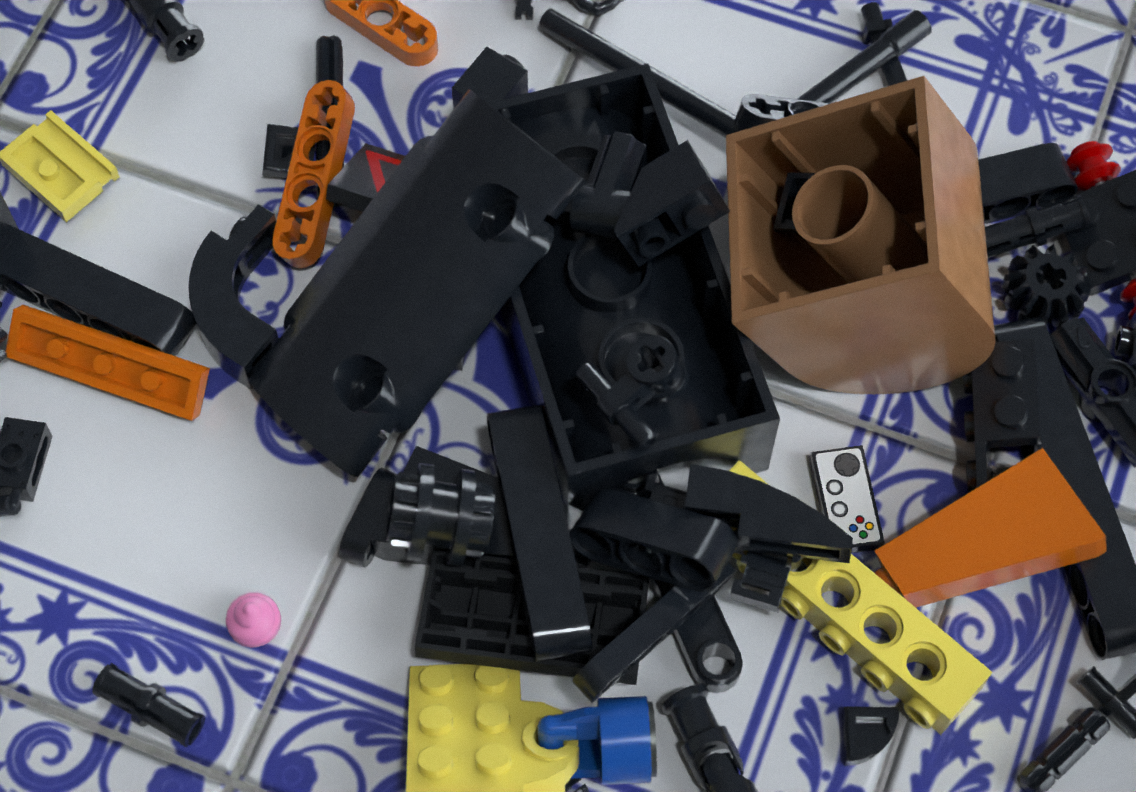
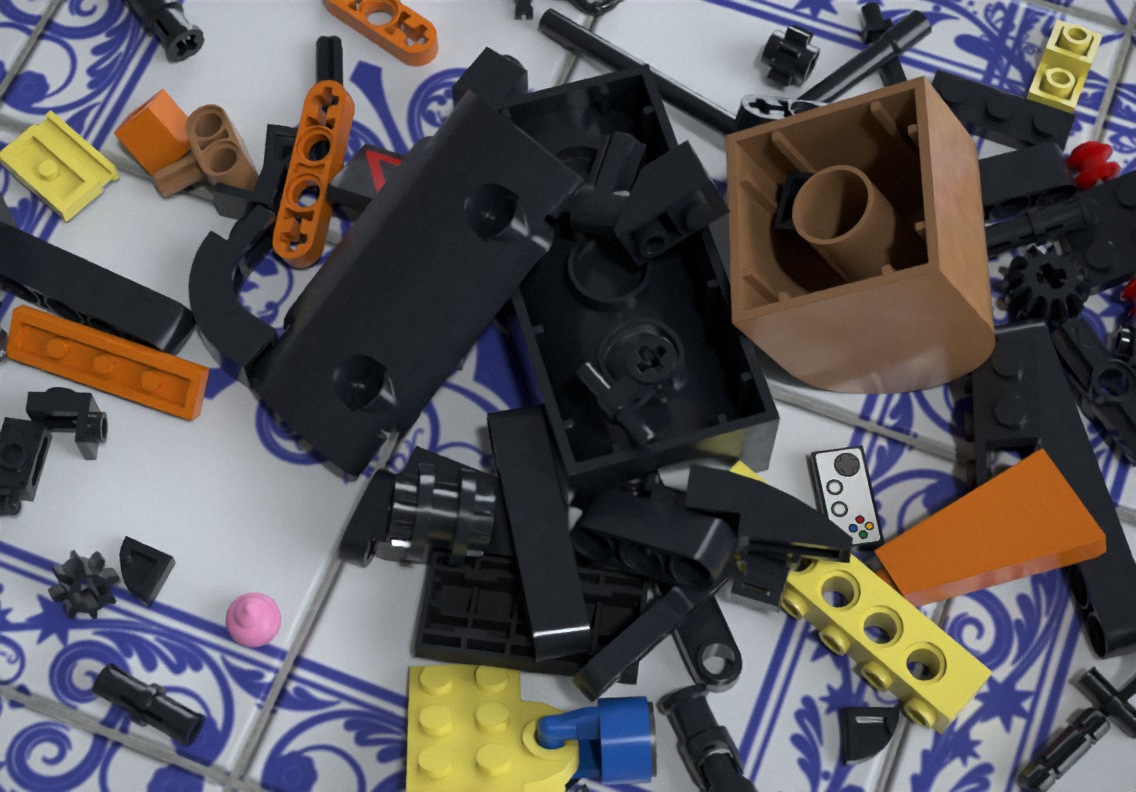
(70, 413): none -> black bracket
(97, 581): none -> black gear
(144, 570): none -> black tile
(155, 132): none -> orange panel
(216, 155): none -> medium nougat beam
(268, 192): none -> black panel
(790, 55): none -> black gear
(1002, 115): none -> black plate
(1064, 66): none -> light yellow slope

